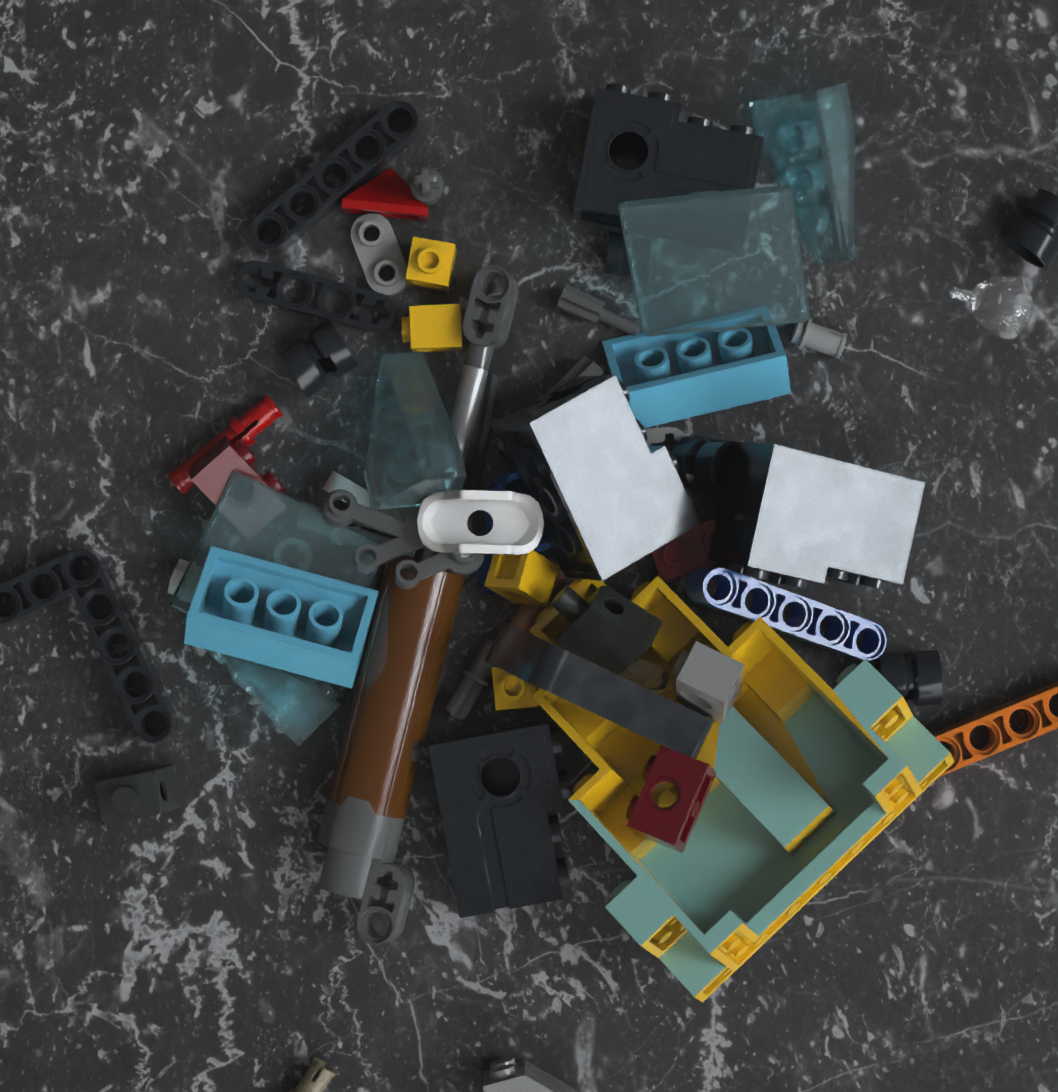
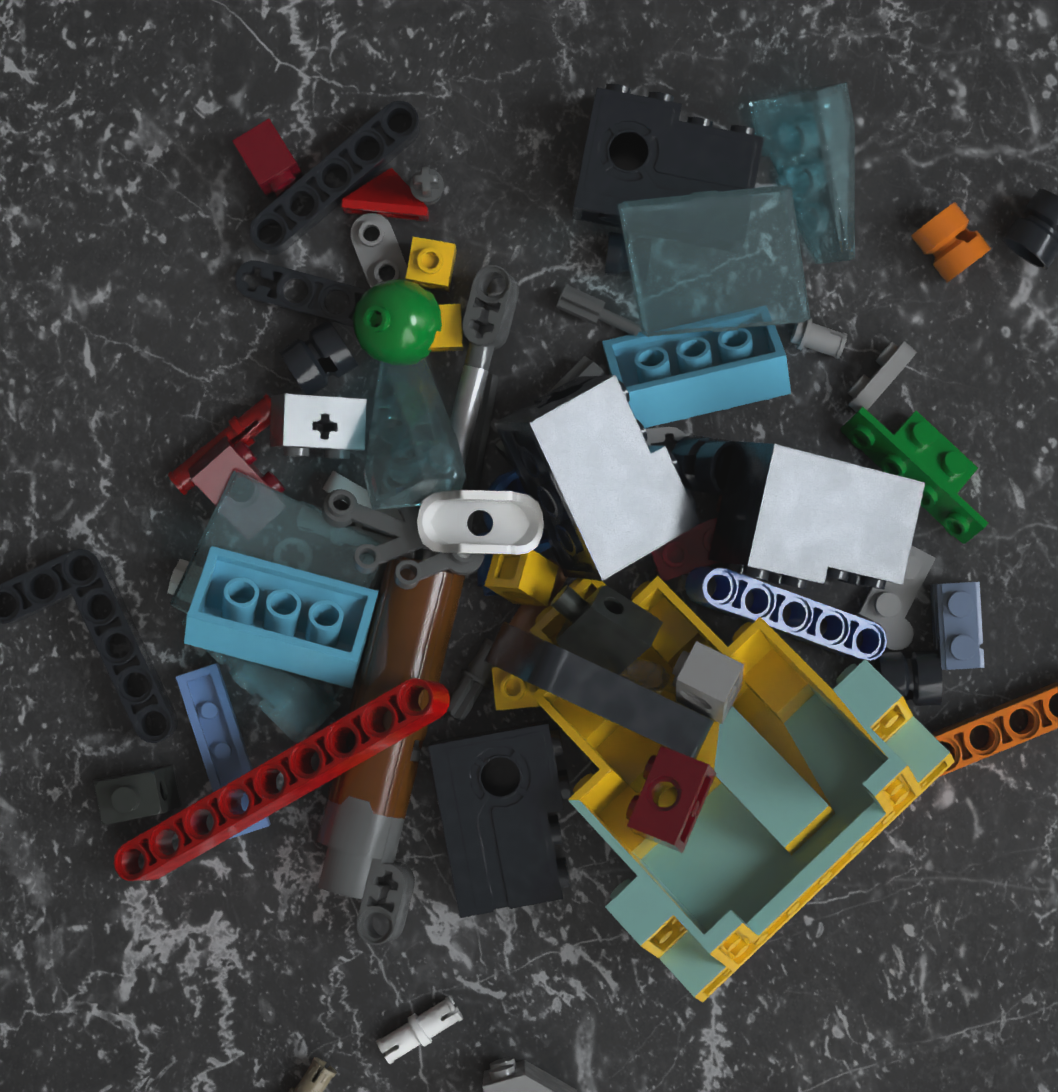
(216, 731): none -> medium blue plate
(268, 158): none -> dark red brick
(298, 780): none -> red beam
(341, 420): none -> brick
(397, 322): none -> green cylinder
(419, 1029): none -> white pin
(891, 363): none -> light grey plate
(891, 605): none -> light grey hinge
(926, 456): none -> green bracket
(950, 242): none -> orange wheel
(957, 624): none -> sand blue brick
(999, 305): clear piece -> none

